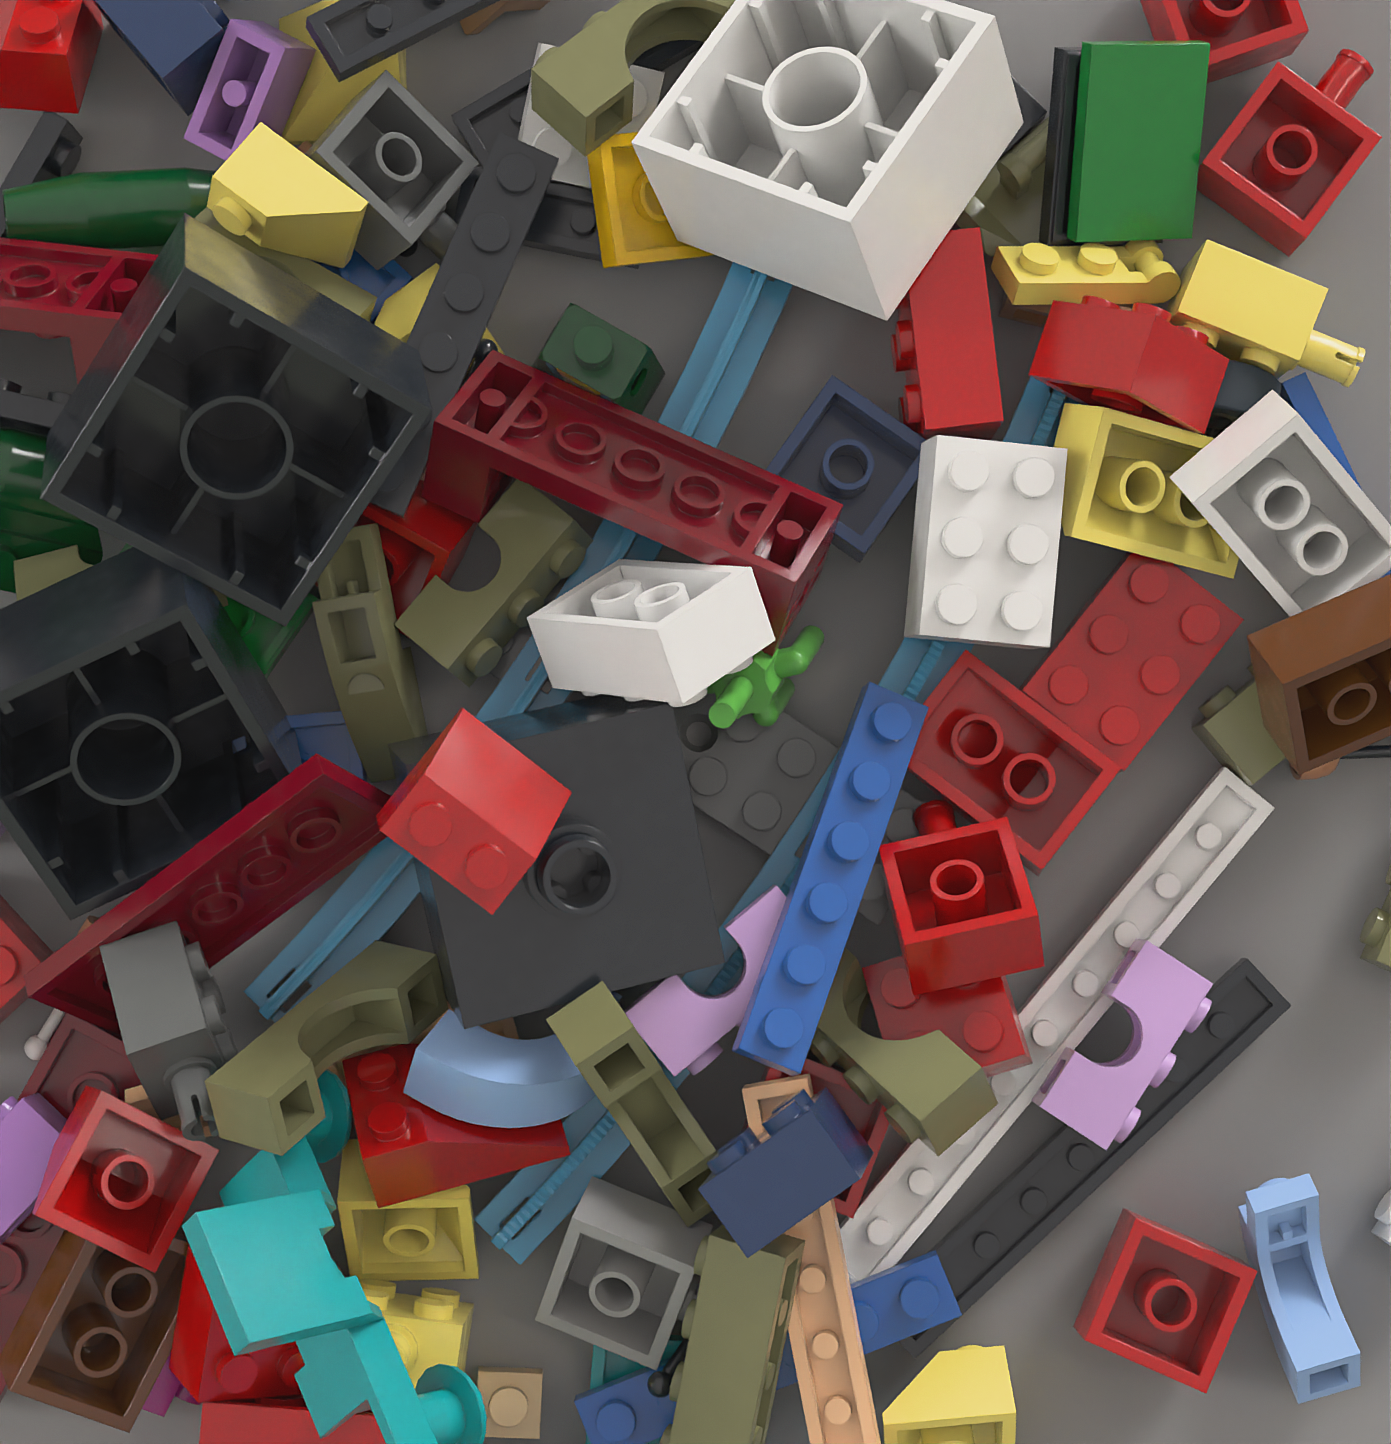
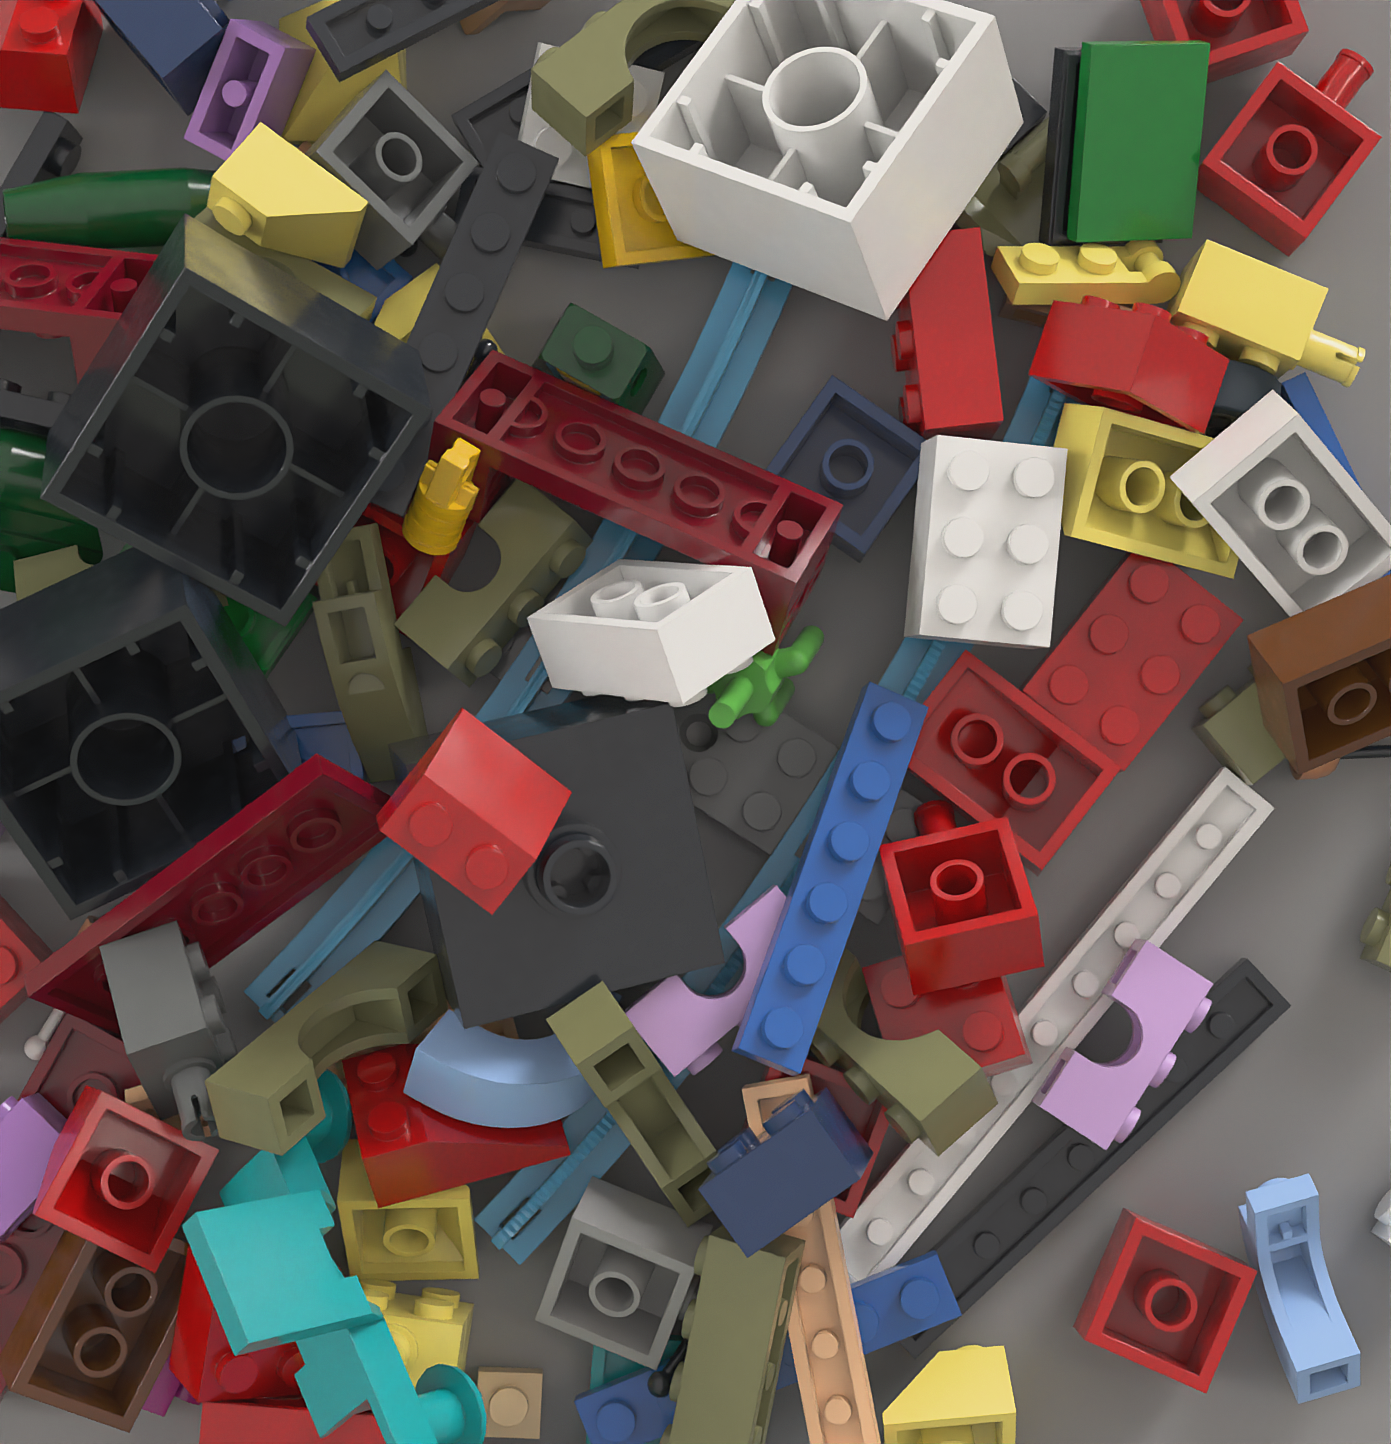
(442, 500): none -> yellow hinge

